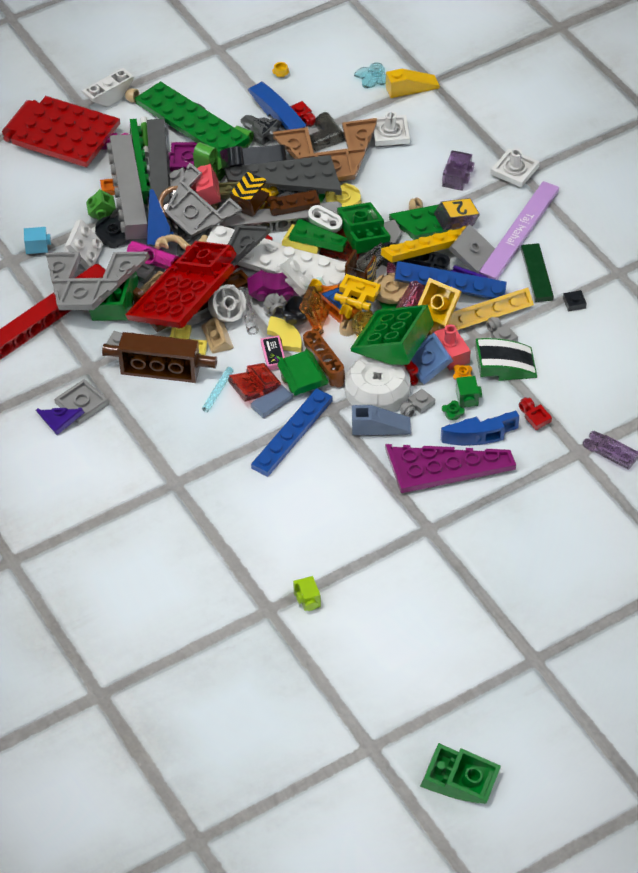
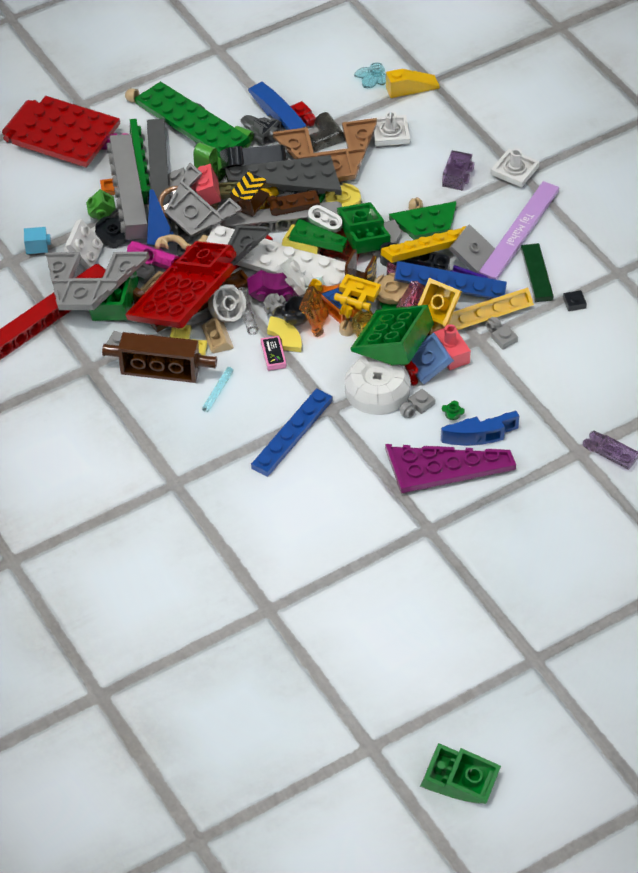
(60, 418): dark purple tile -> none
(82, 396): light grey tile -> none
(109, 89): white slope -> none
(144, 135): bright green bar -> none
(181, 155): magenta plate -> none
(255, 382): clear red slope -> none
(272, 401): sand blue tile -> none
(280, 69): yellow plate -> none
(302, 372): green slope -> none
(307, 593): lime brick -> none
(337, 376): dark orange beam -> none
(363, 262): clear smoke tile -> none
(378, 421): sand blue slope -> none
(456, 213): brick -> none
(462, 371): light orange plate -> none
(468, 391): green brick -> none
(504, 359): slope -> none
(537, 415): red plate -> none

